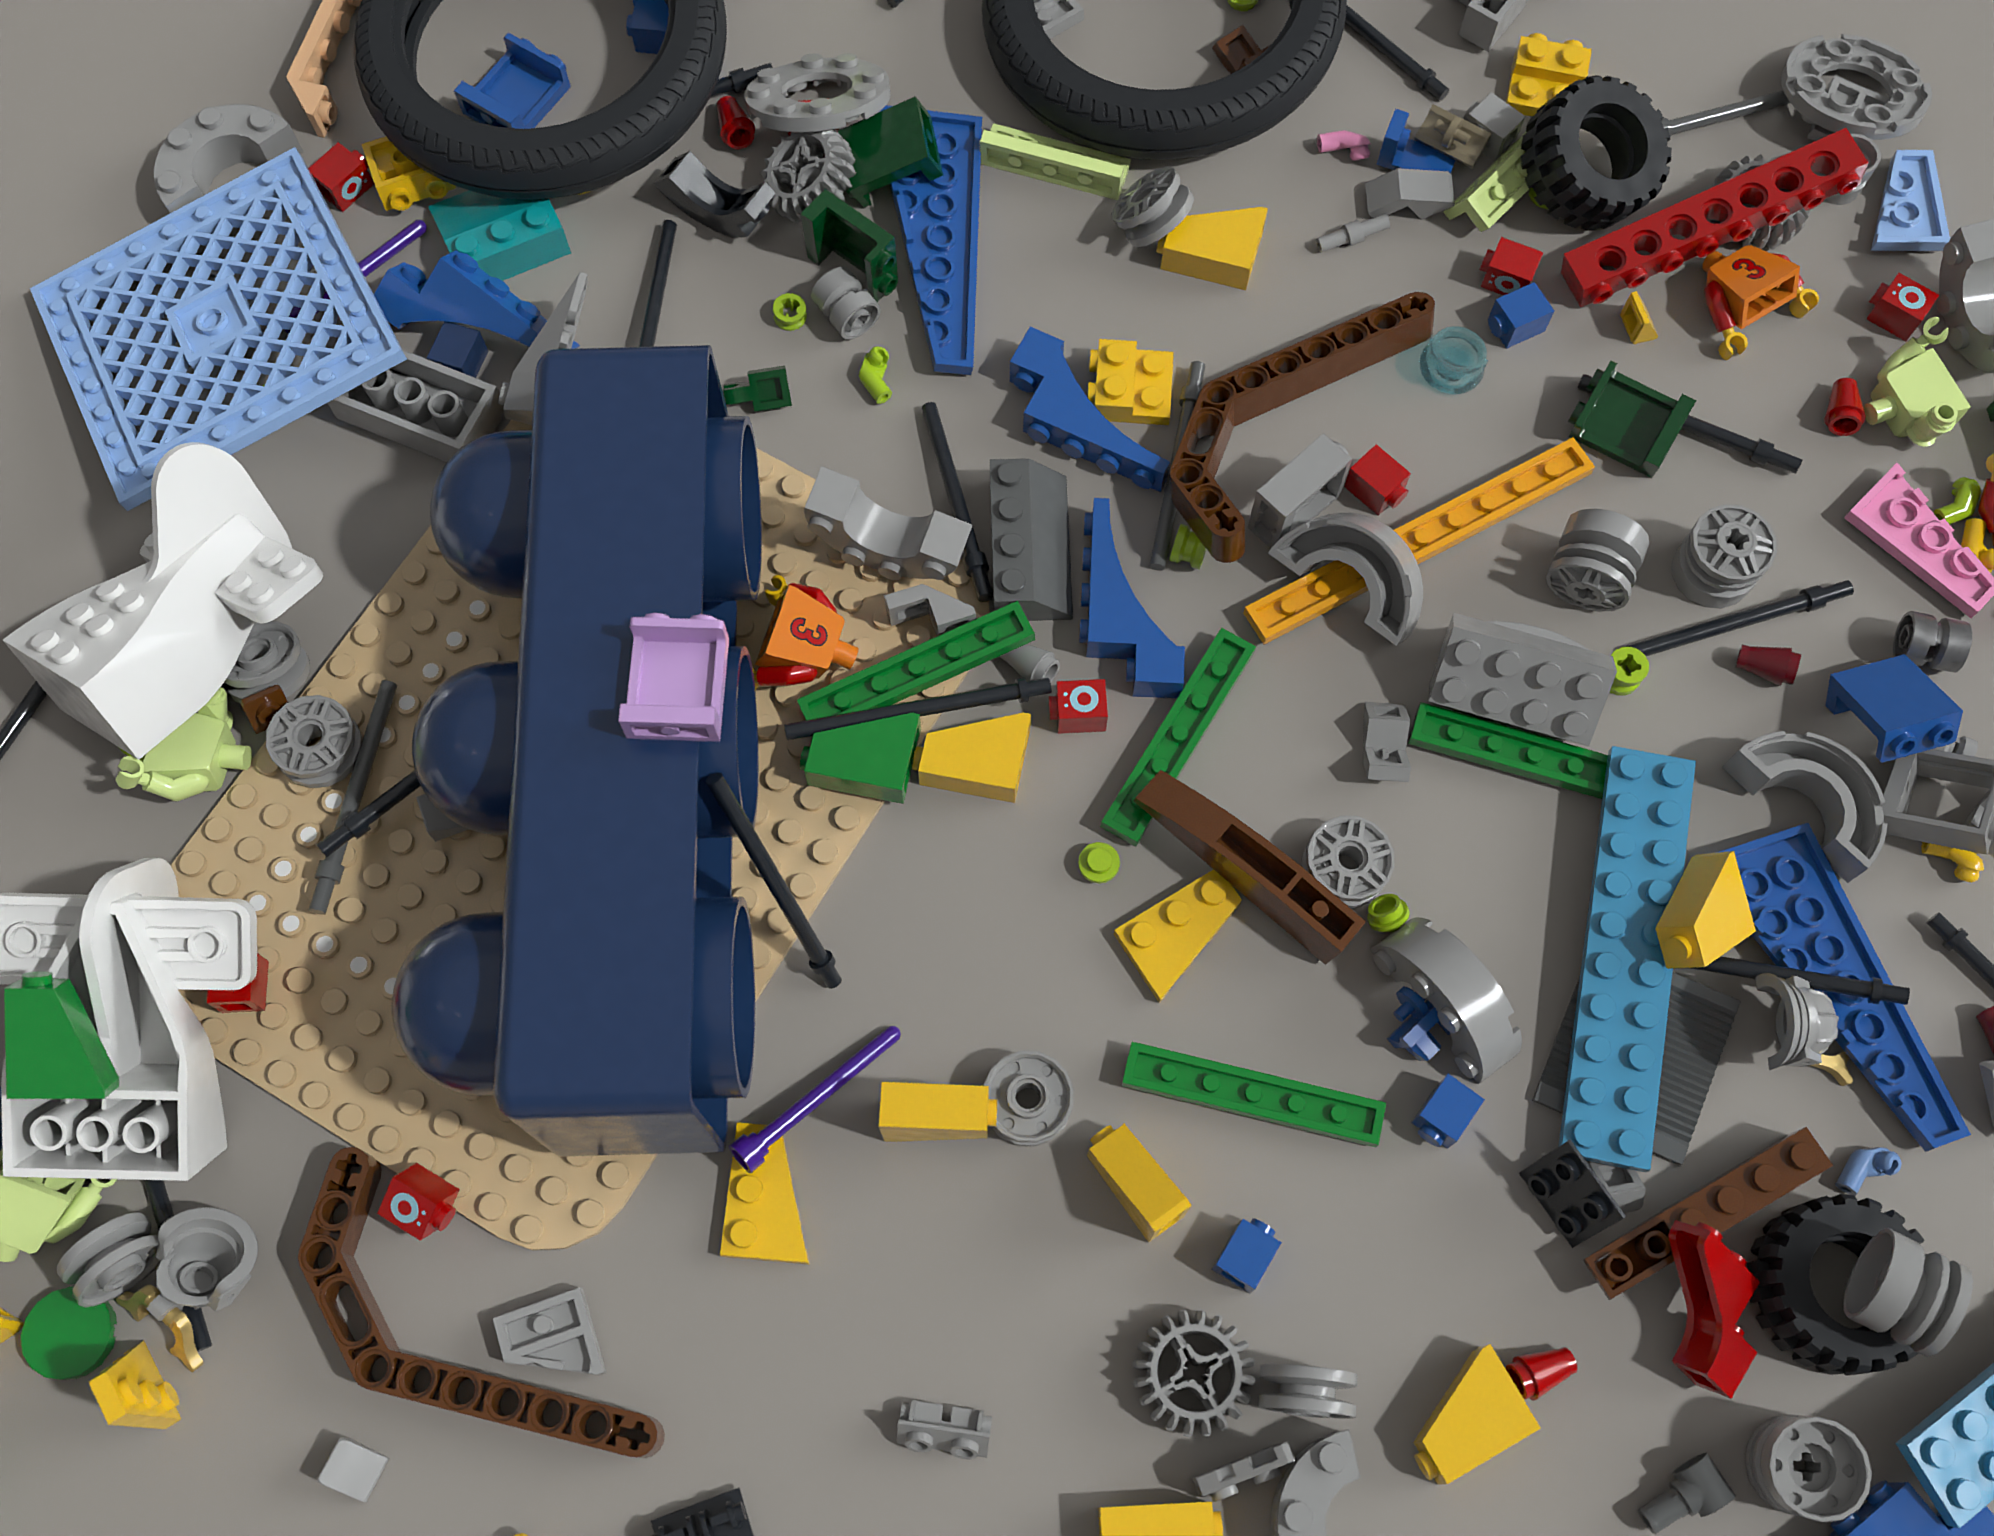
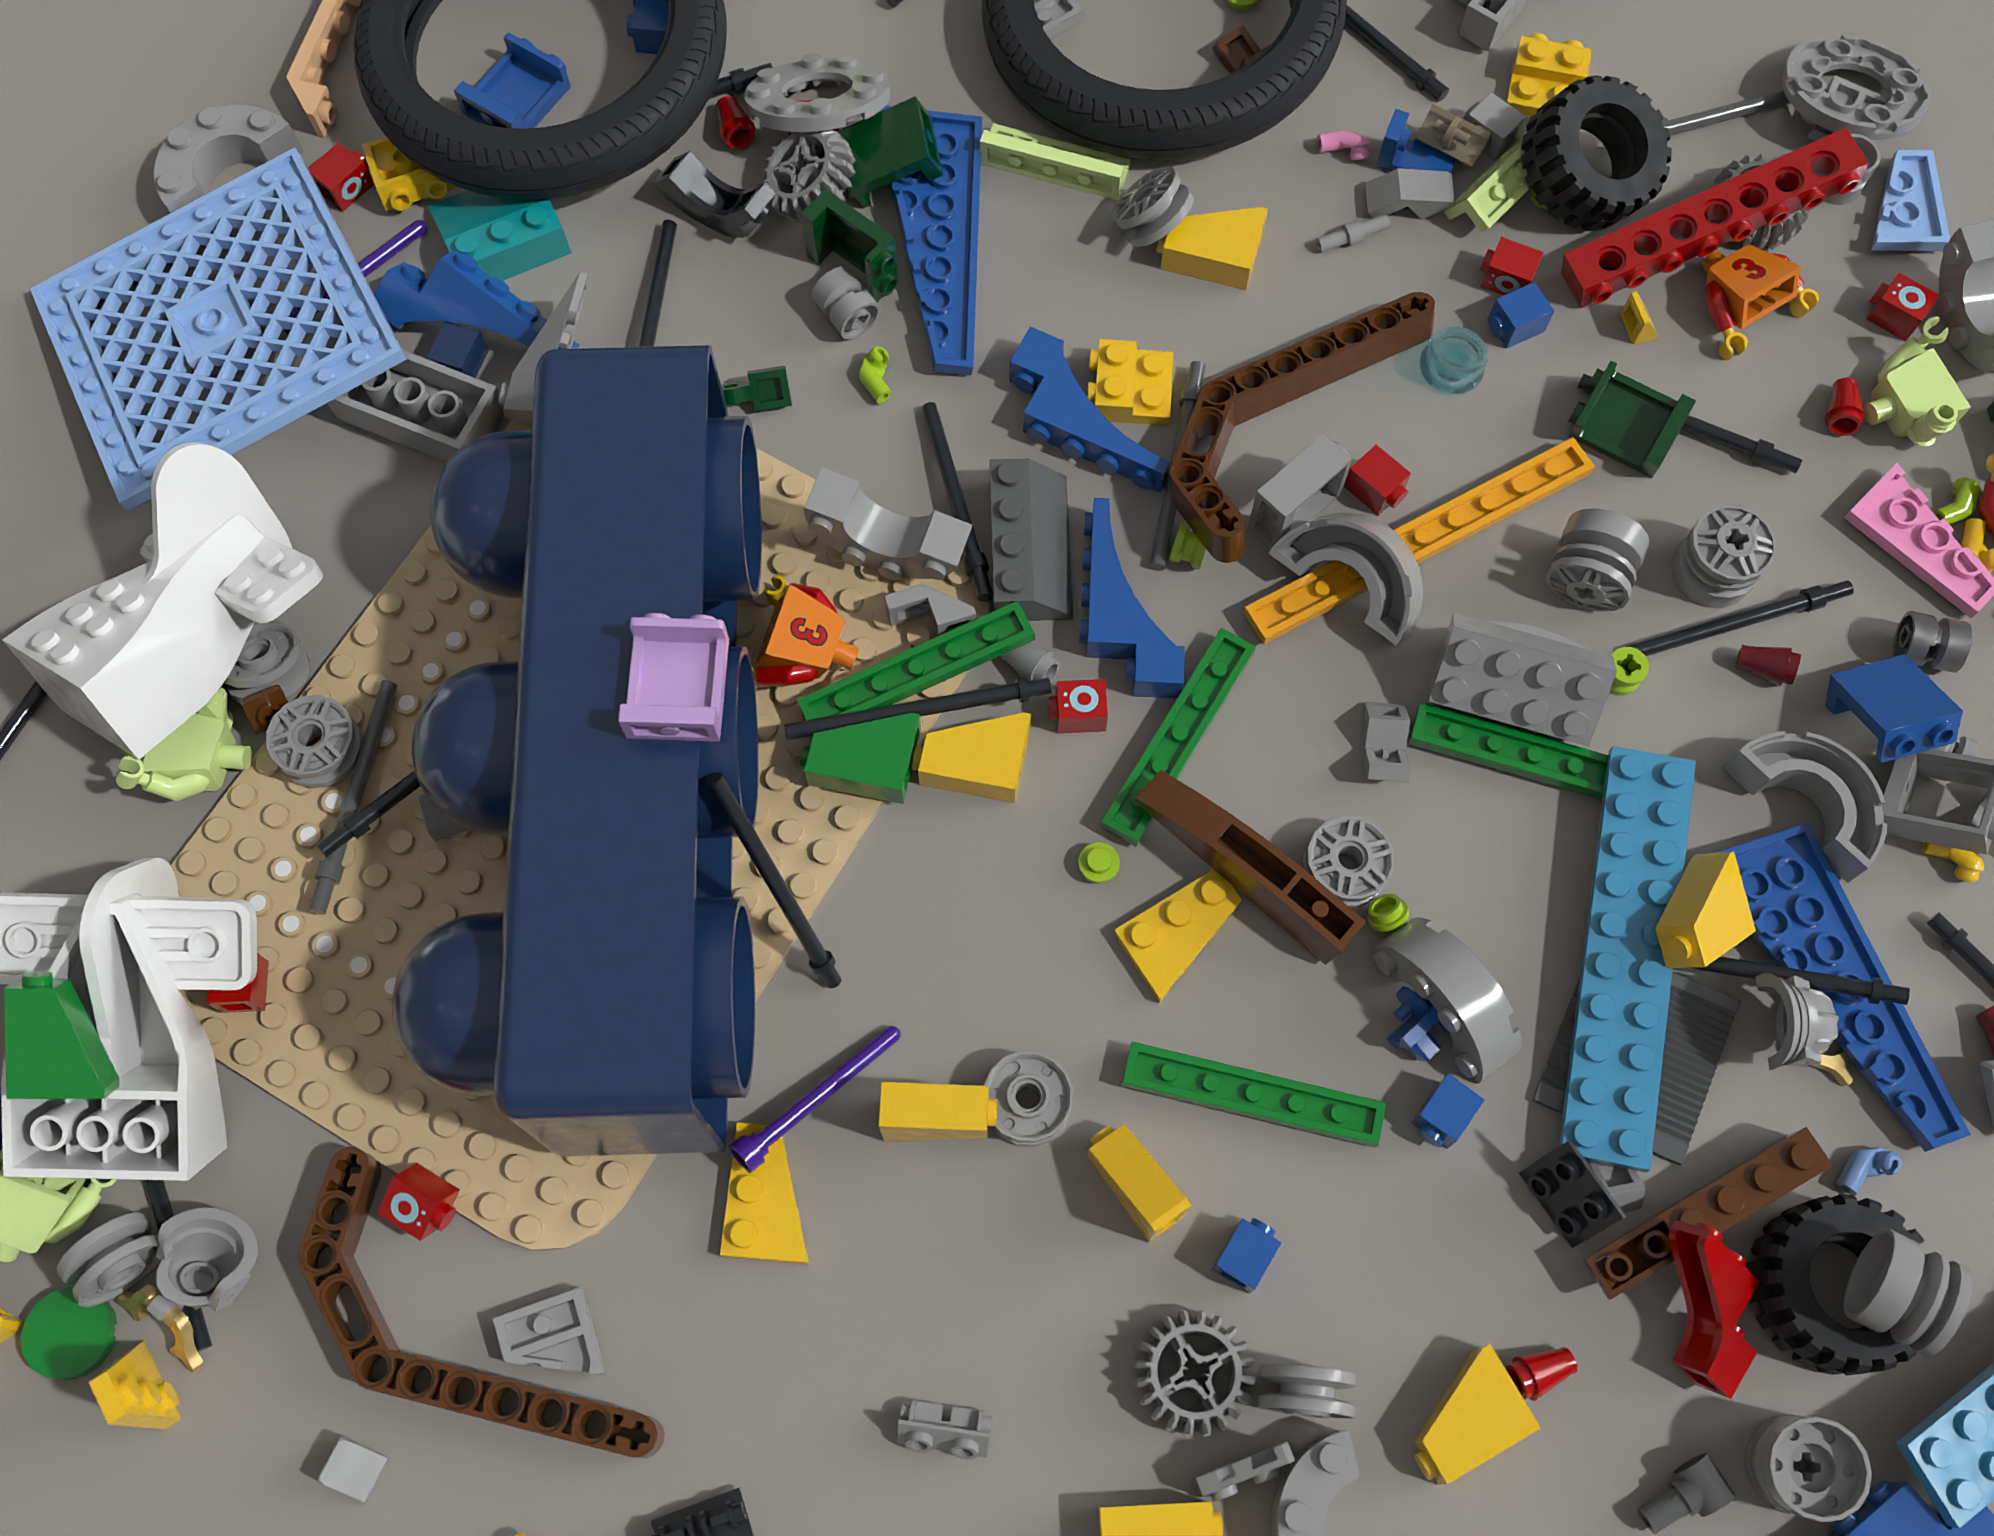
(785, 322): lime bush -> none

